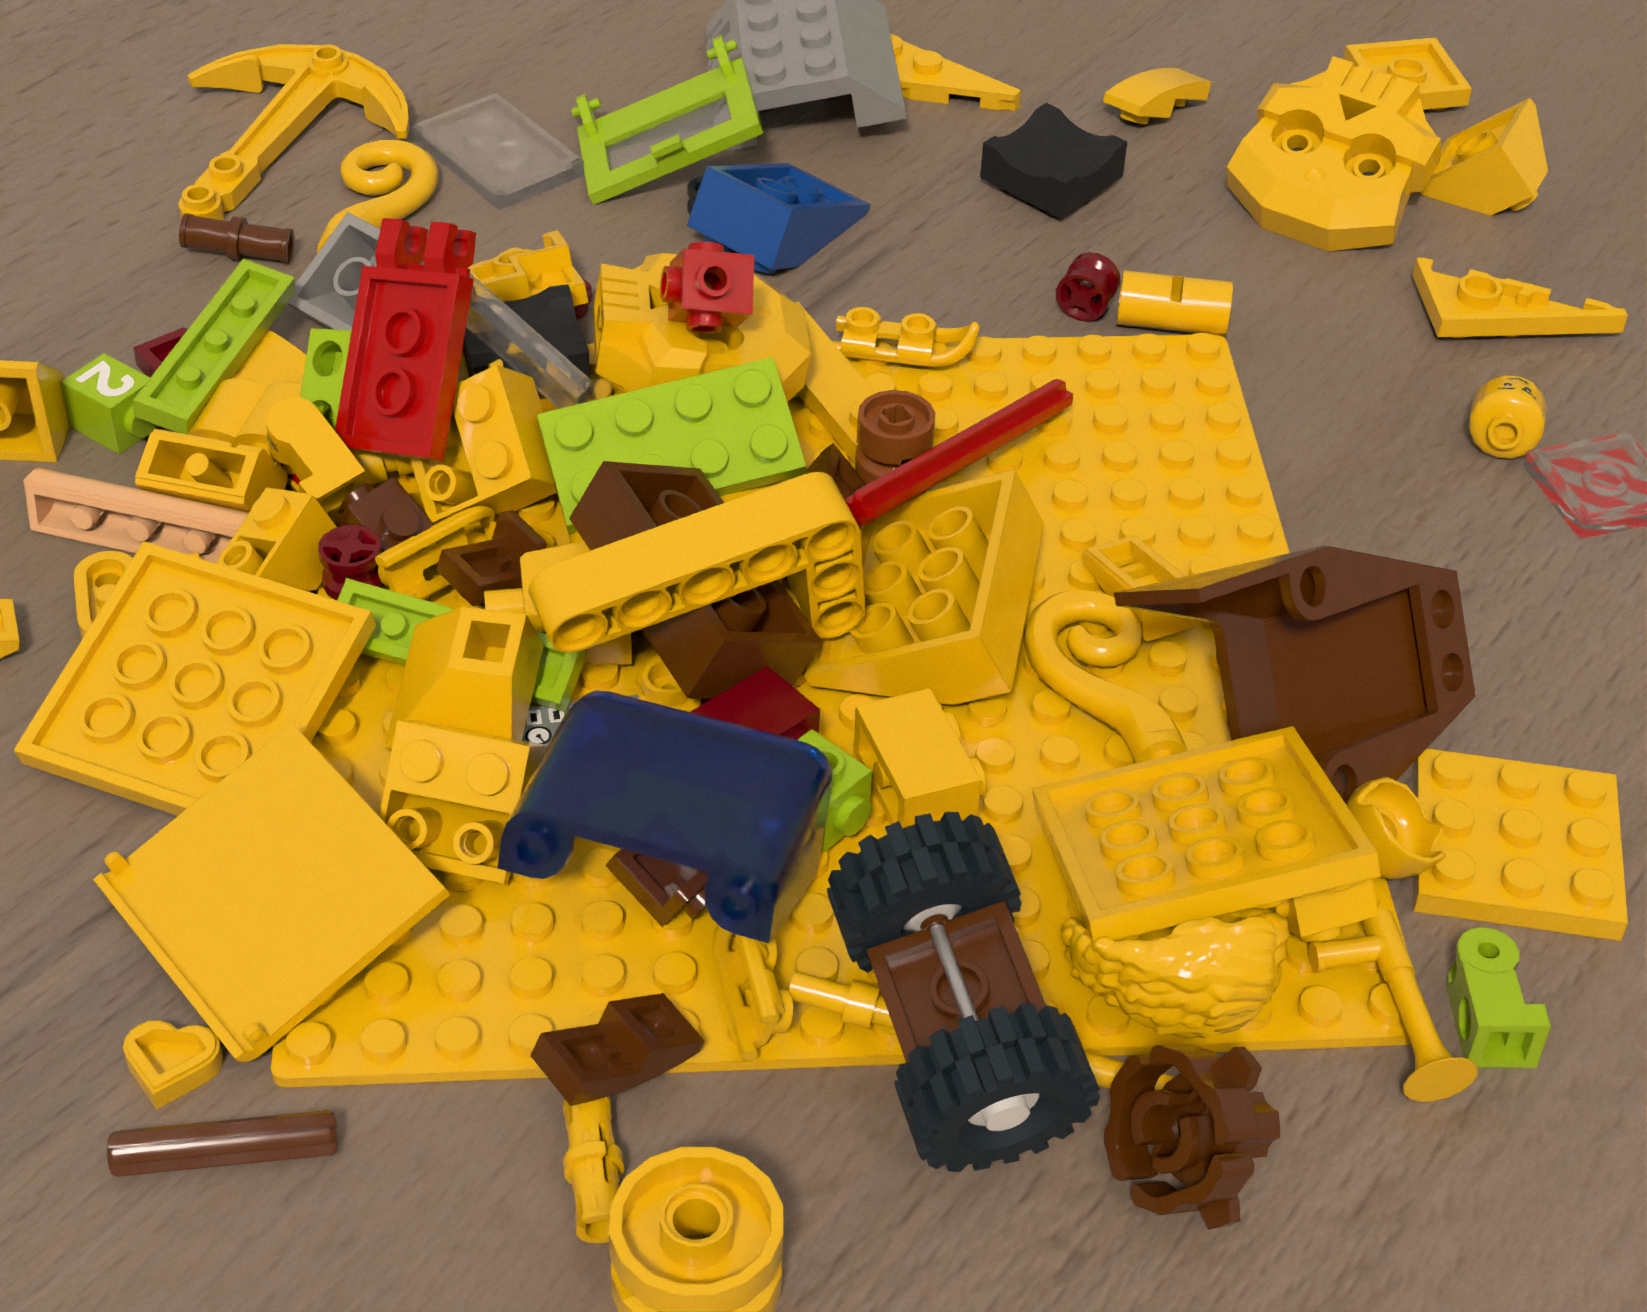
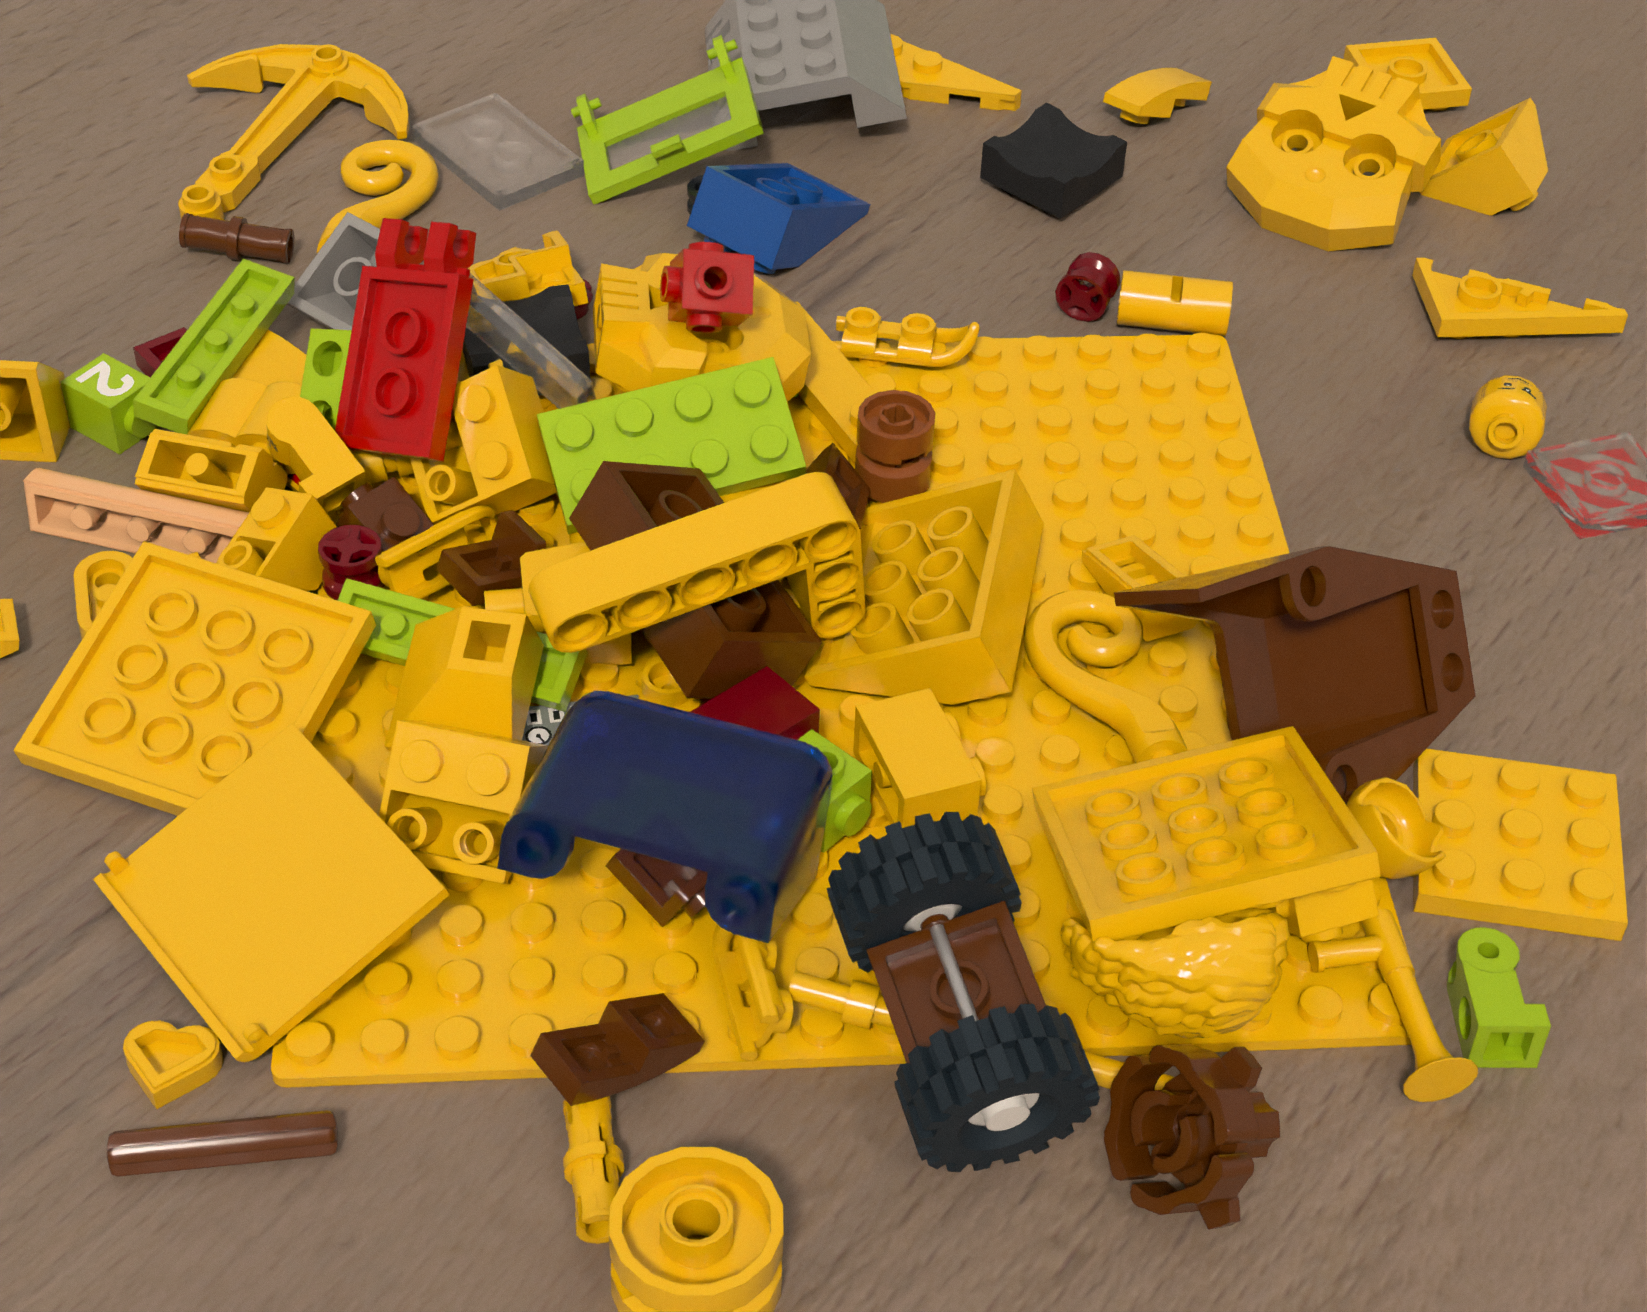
(958, 452): red axle -> none

